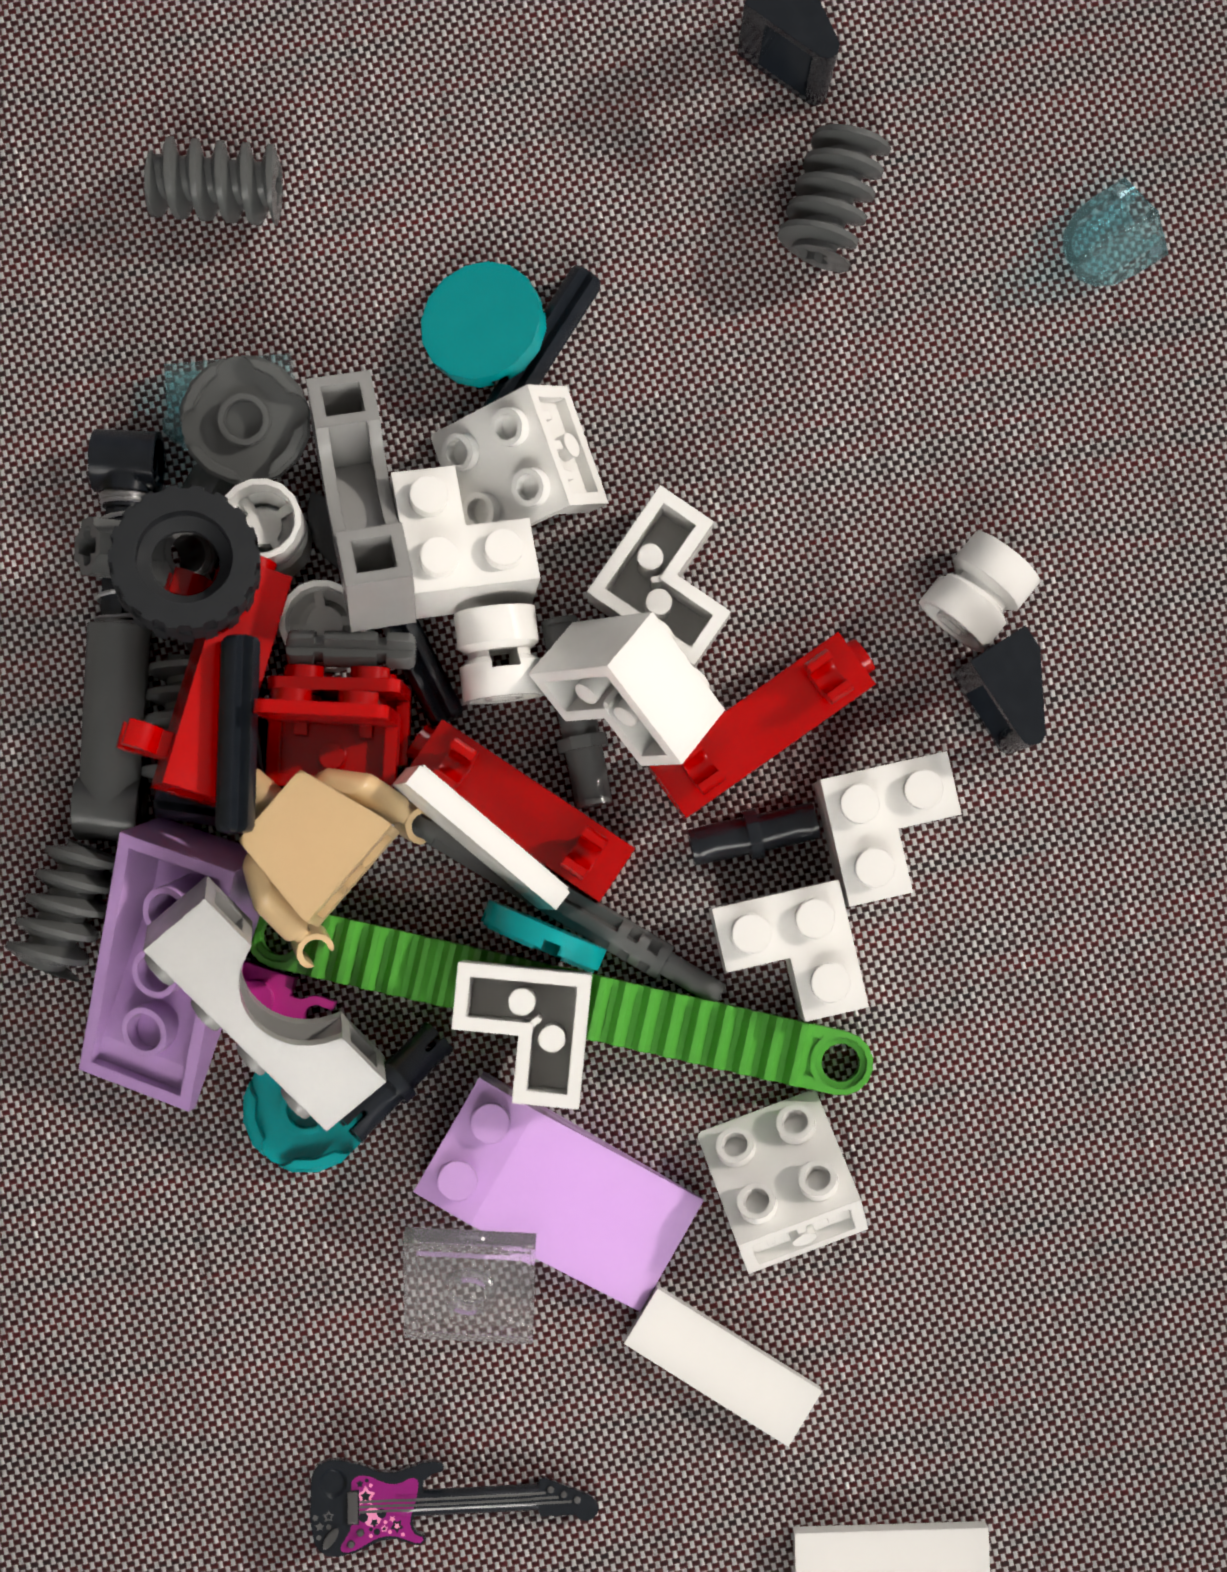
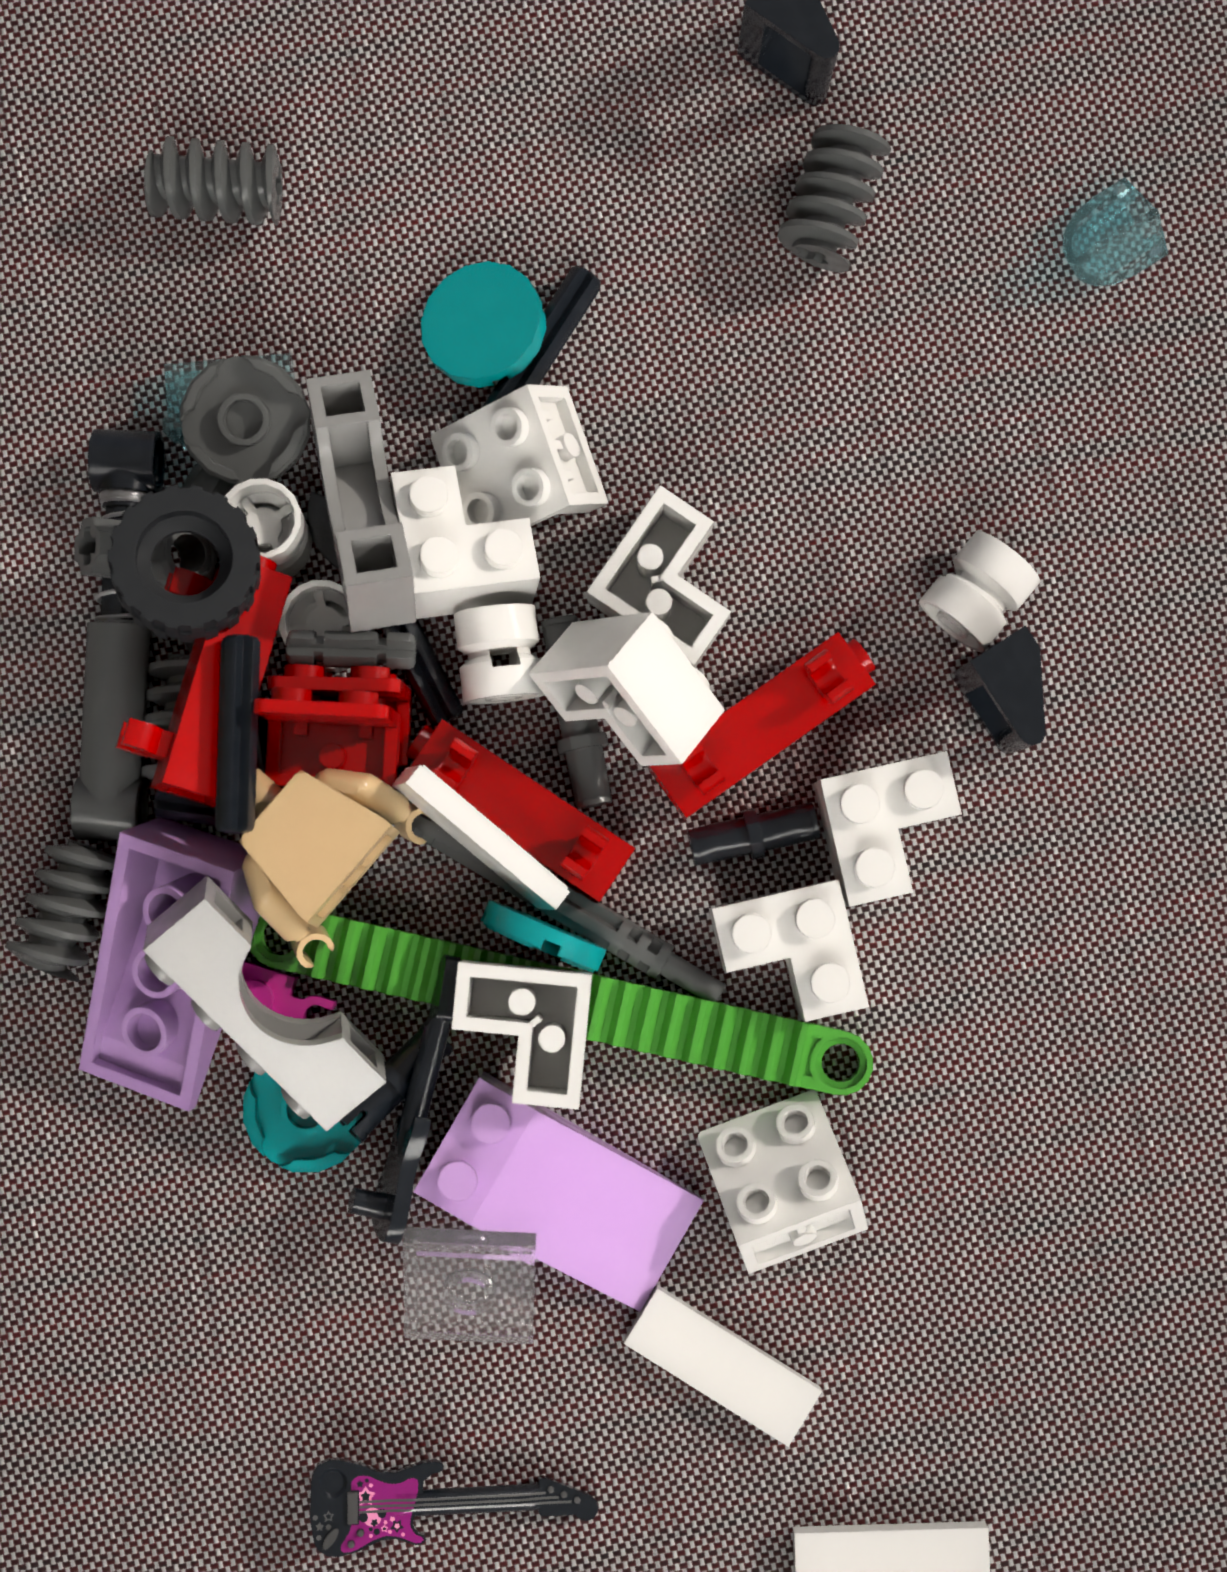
(393, 1195): none -> black piece

